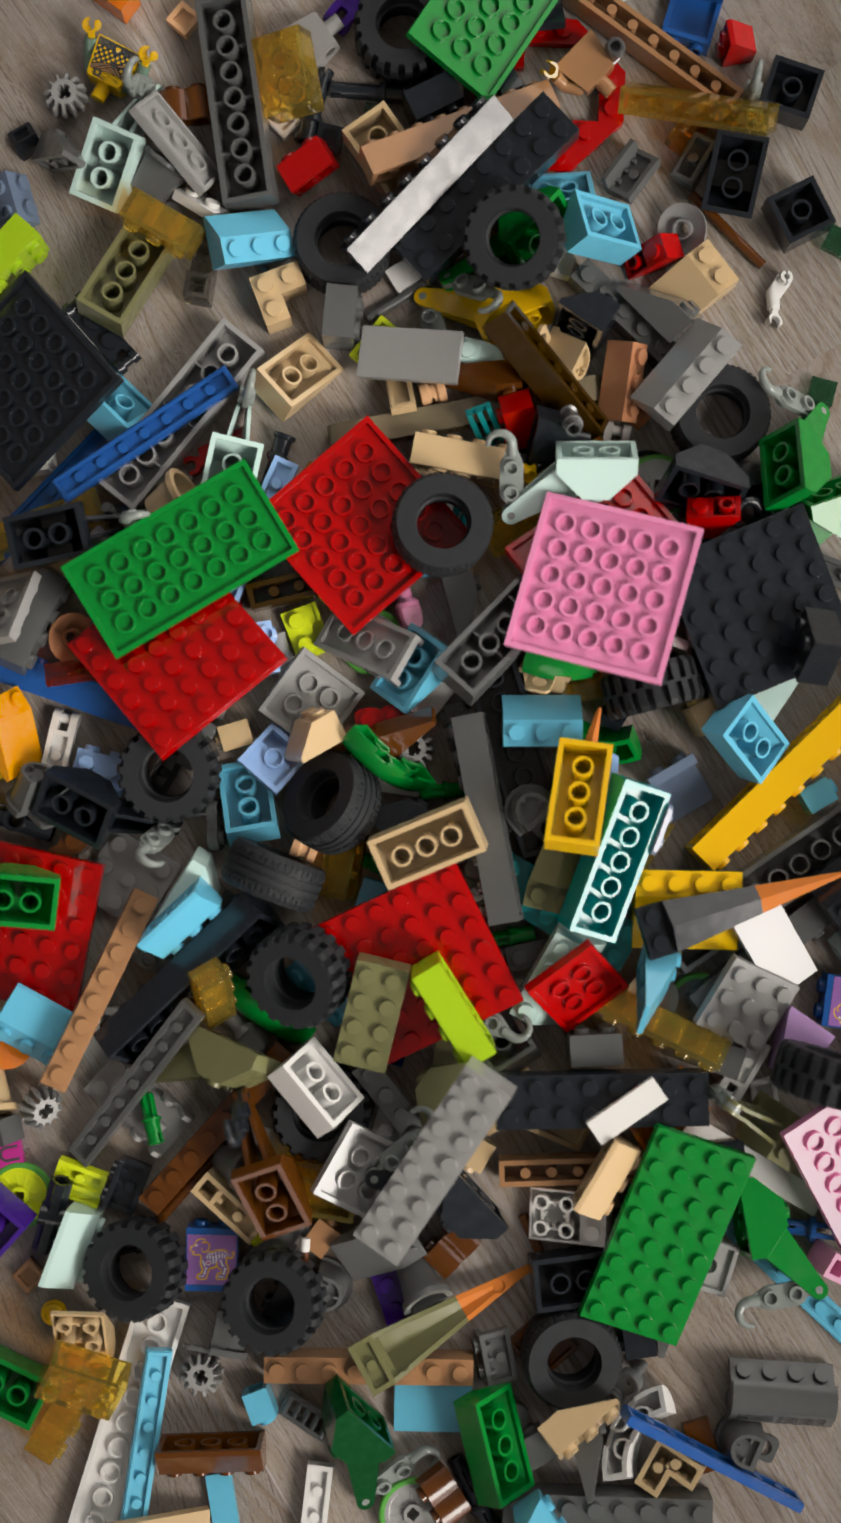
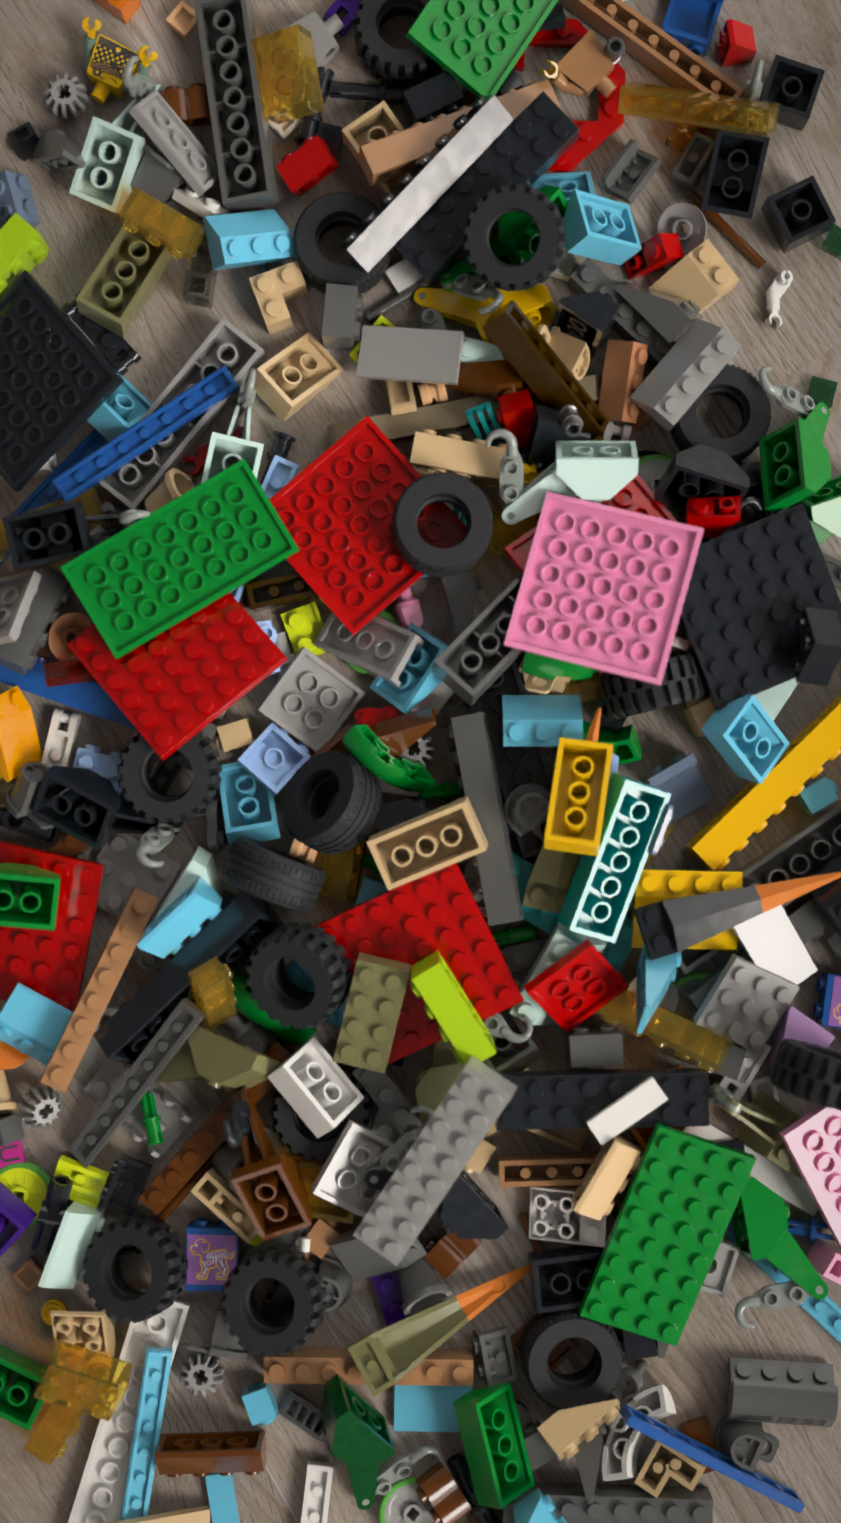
(313, 734): tan slope -> none

